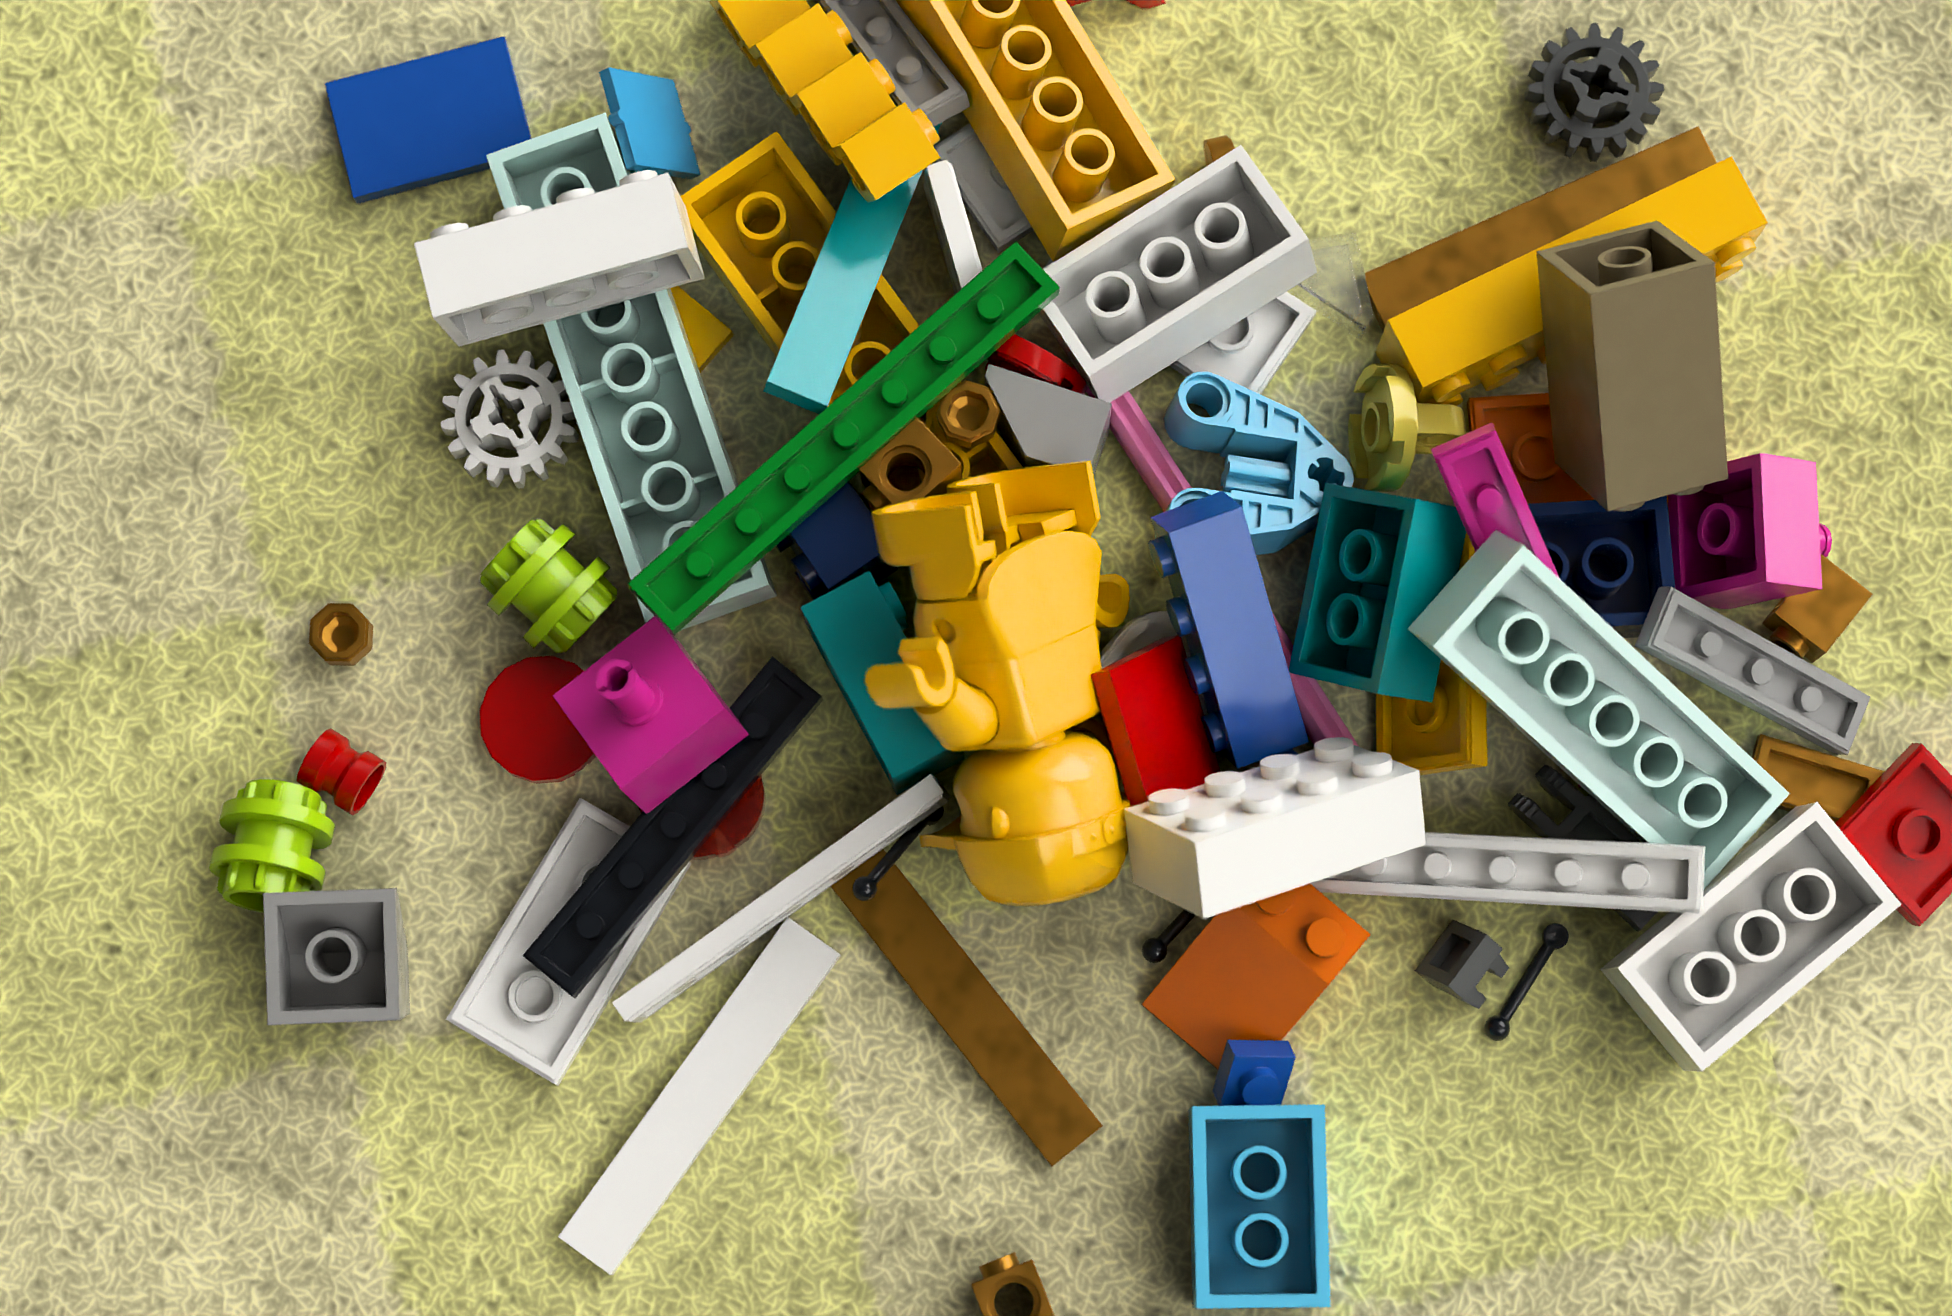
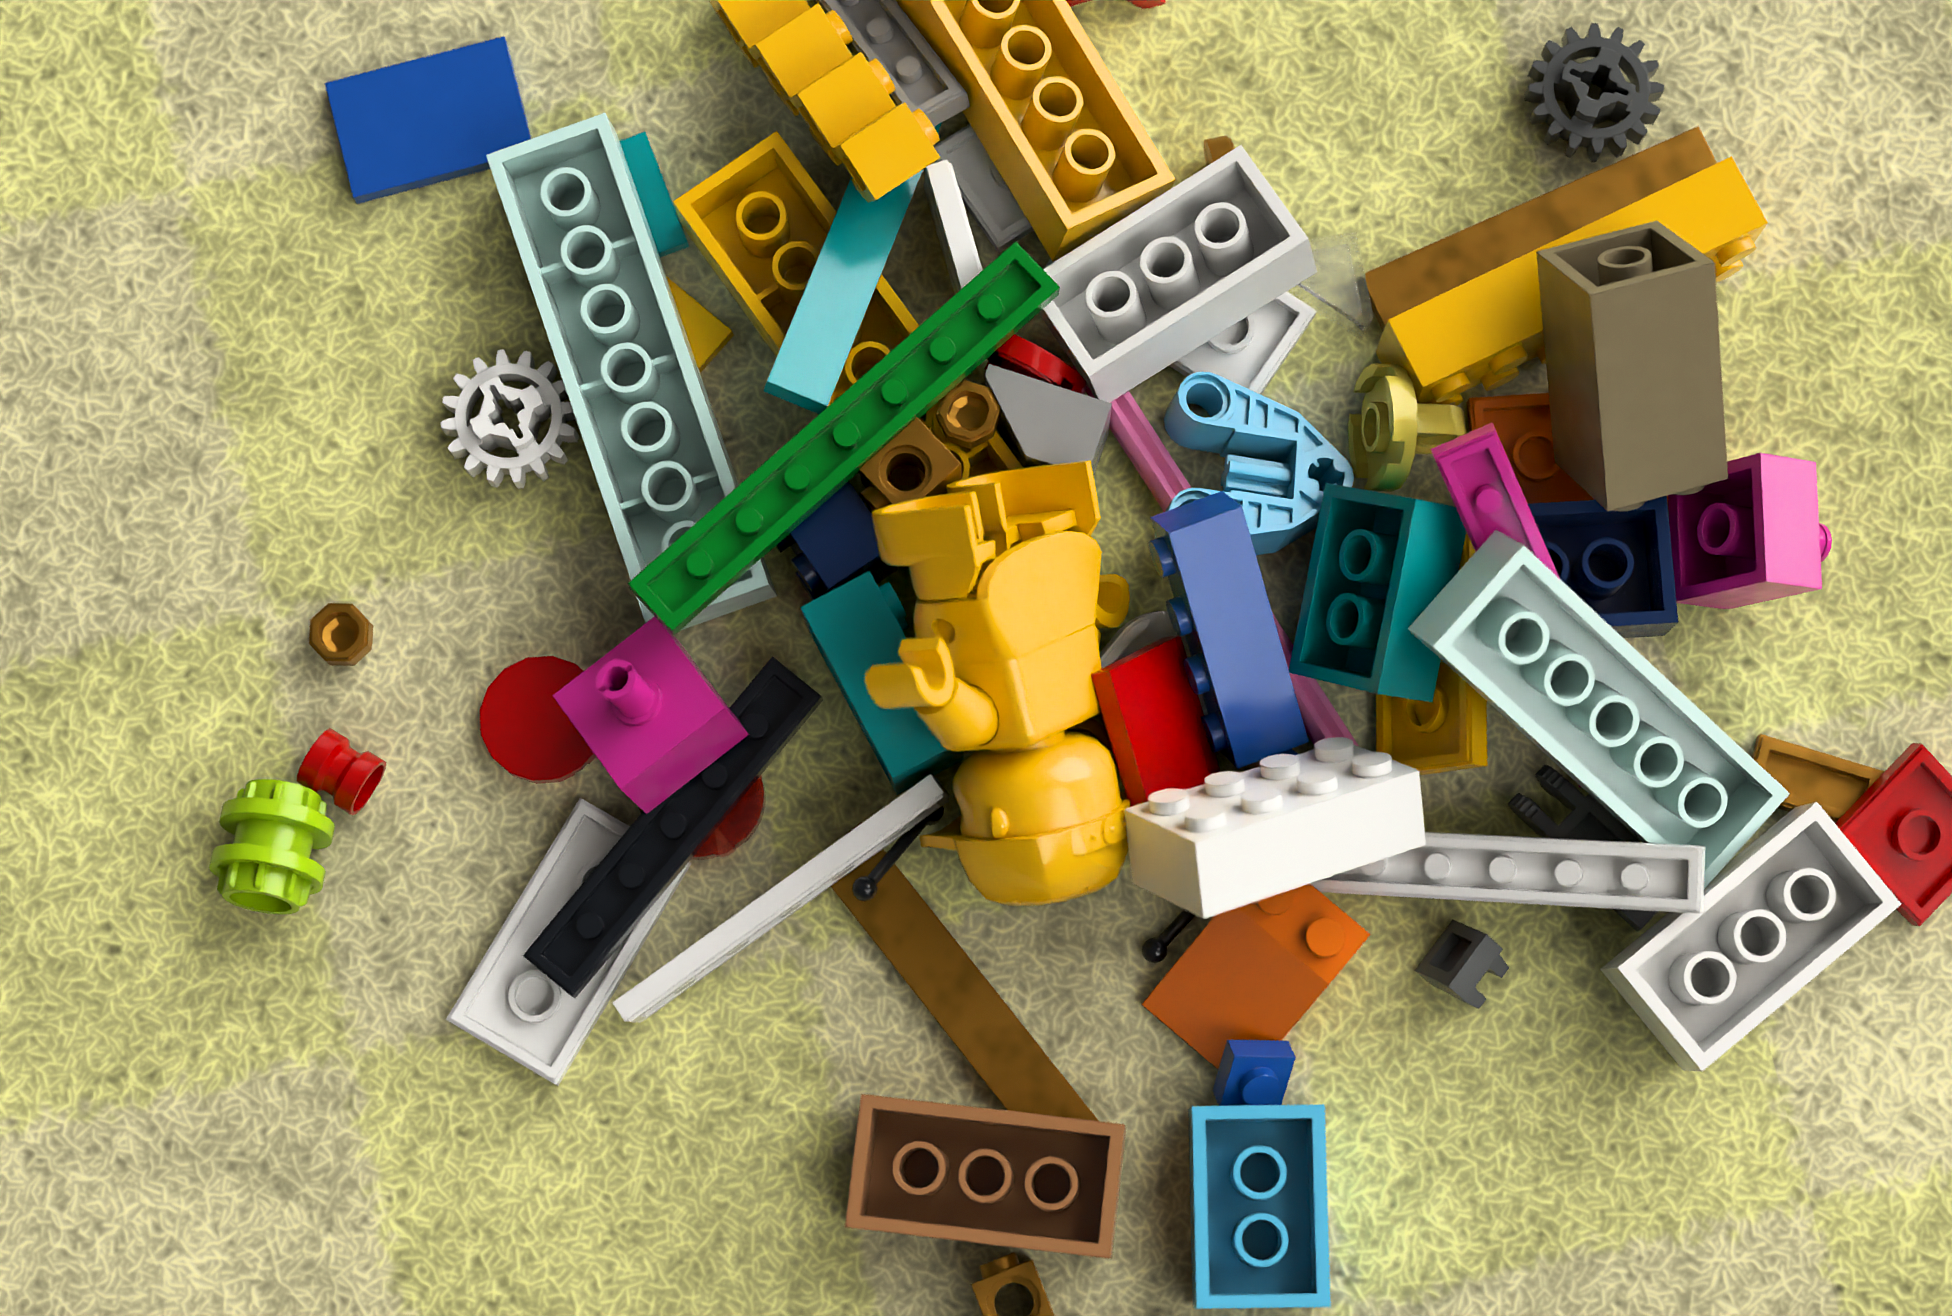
(335, 956): light grey slope -> none
(548, 585): lime piece -> none
(559, 258): white brick -> none
(649, 123): dark azure piece -> none
(699, 1096): white tile -> none
(986, 1176): none -> medium nougat brick
(1553, 938): black hinge -> none
(1752, 670): light grey tile -> none
(1814, 620): pearl gold brick -> none

